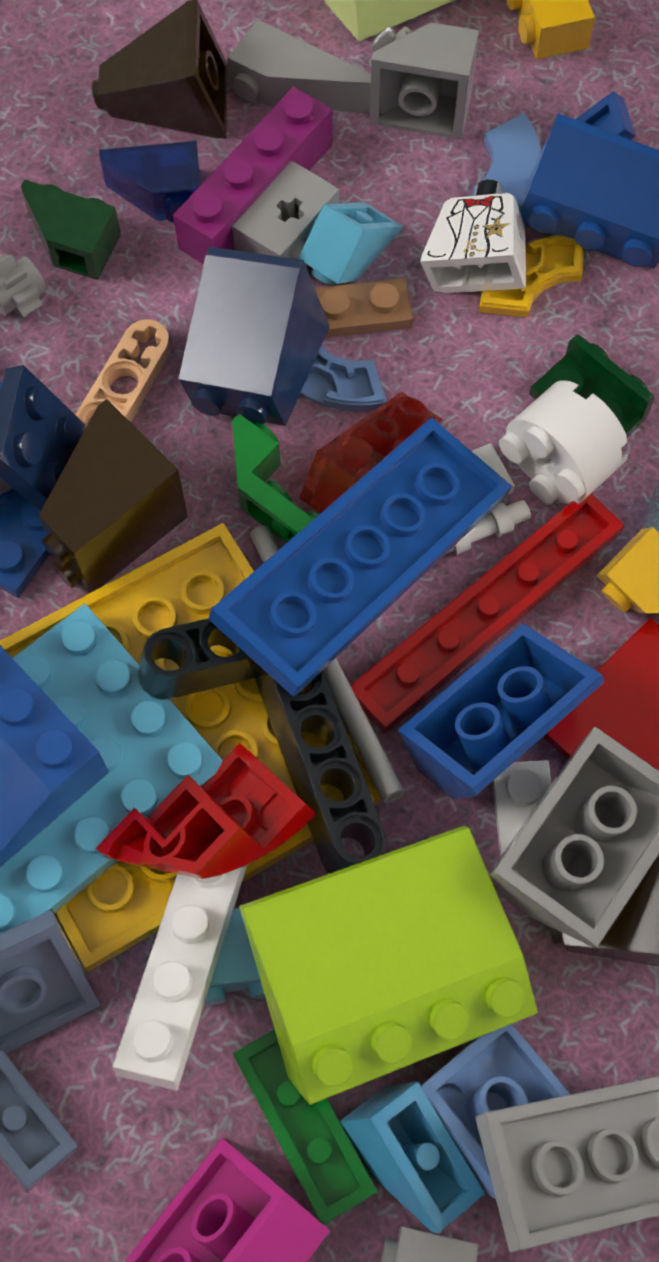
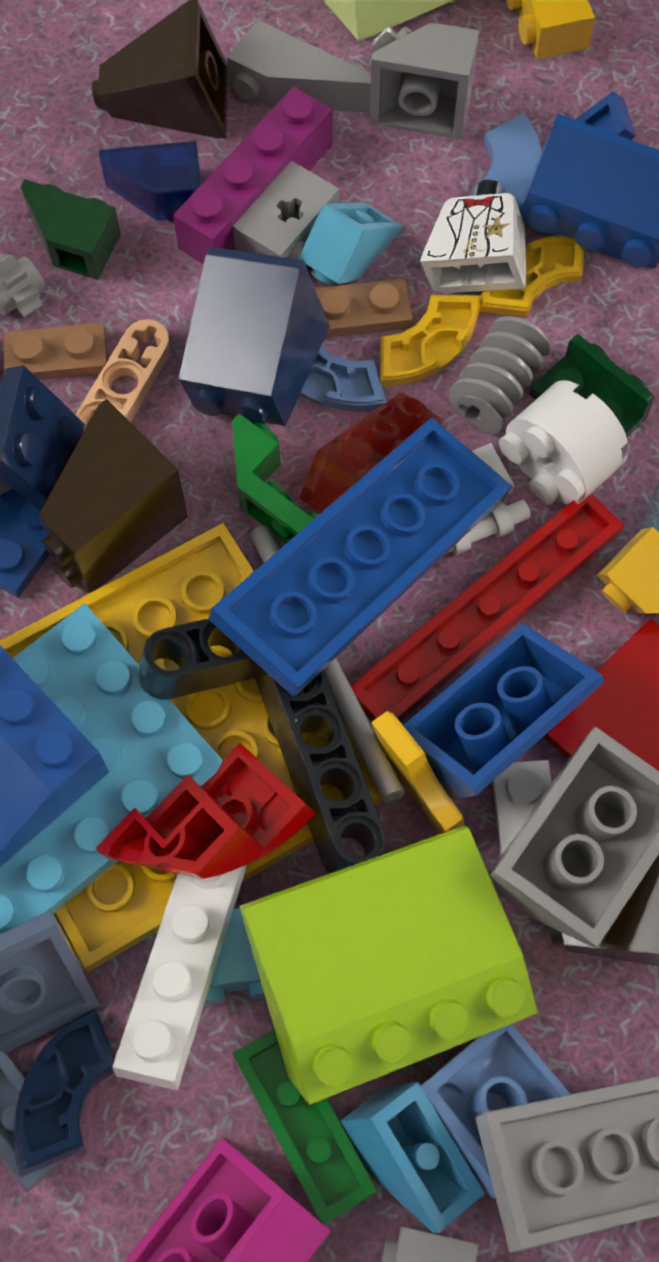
(54, 1093): none -> dark blue tile
(58, 350): none -> medium nougat plate
(416, 774): none -> yellow tile
(431, 342): none -> yellow tile
(498, 373): none -> light grey piece

